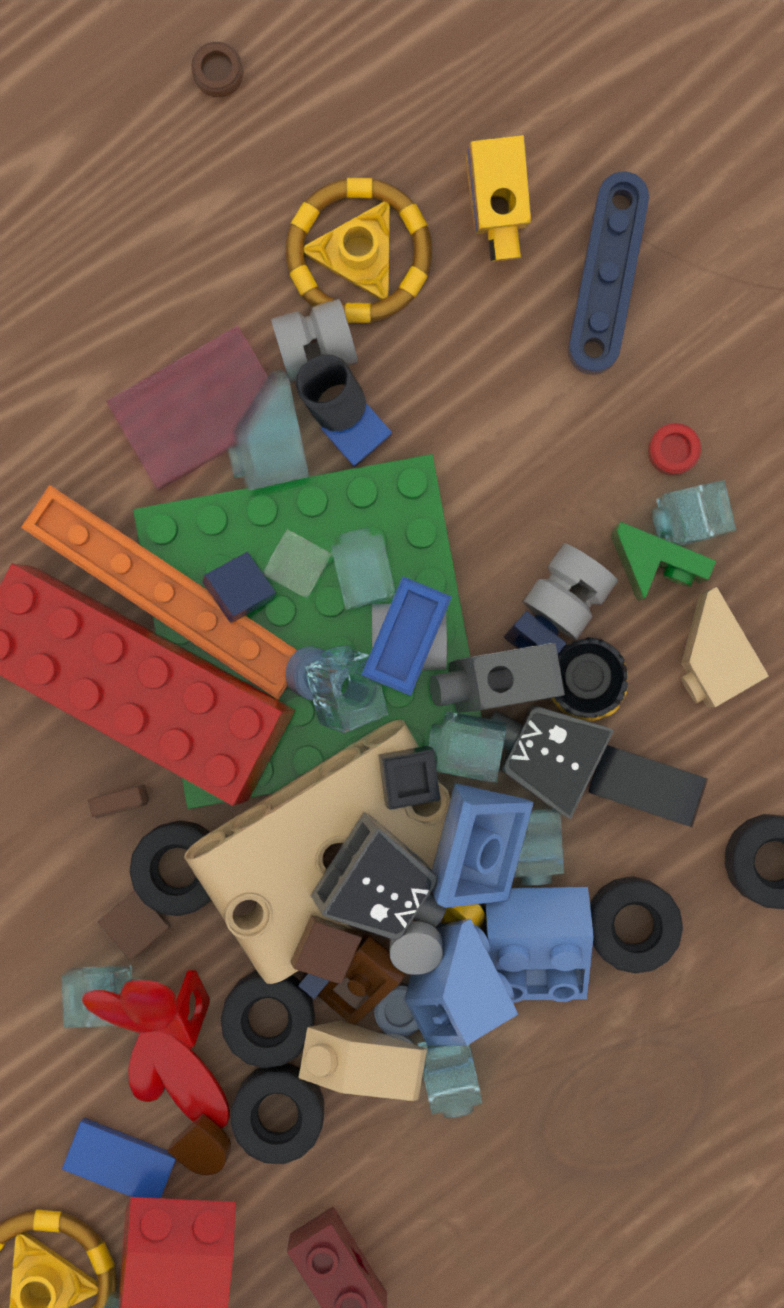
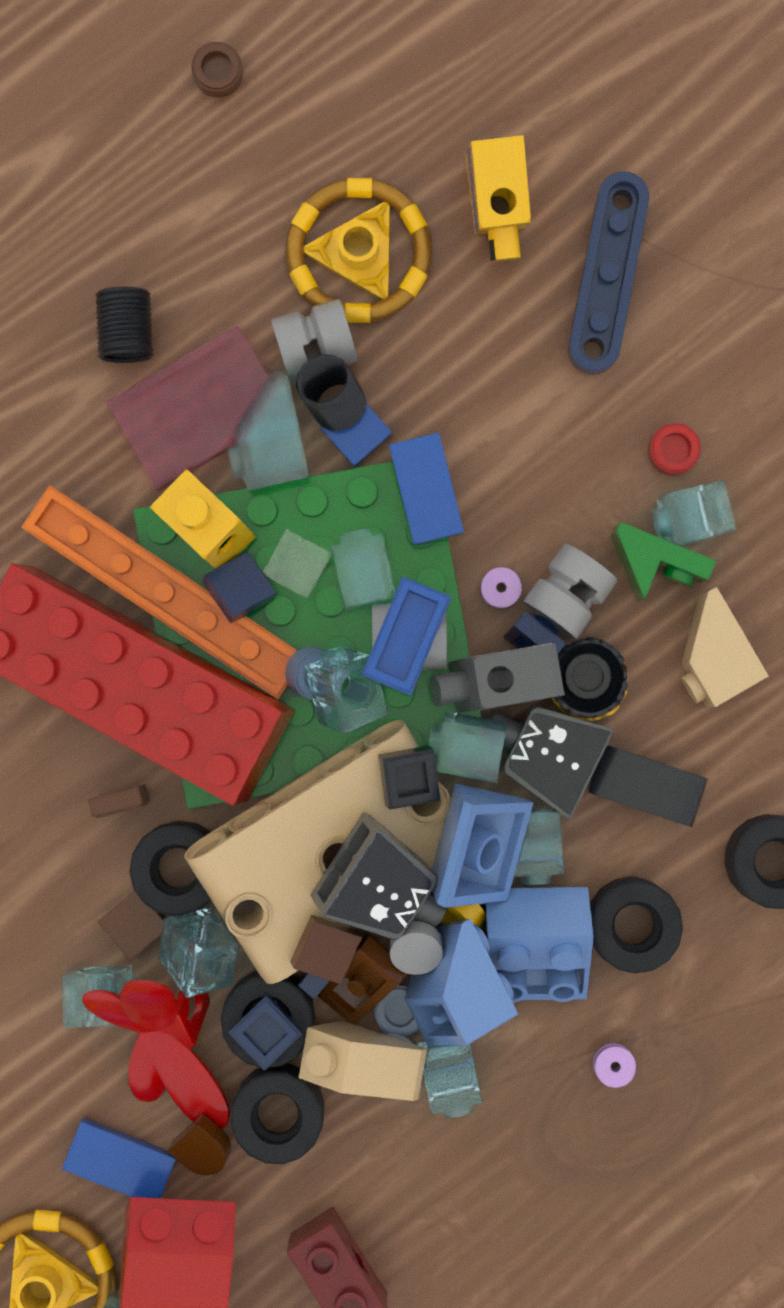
(124, 324): none -> black piece
(198, 952): none -> clear light blue brick
(202, 520): none -> yellow torso
(265, 1032): none -> dark blue tile
(426, 489): none -> blue tile
(512, 588): none -> lavender piece
(619, 1075): none -> lavender piece

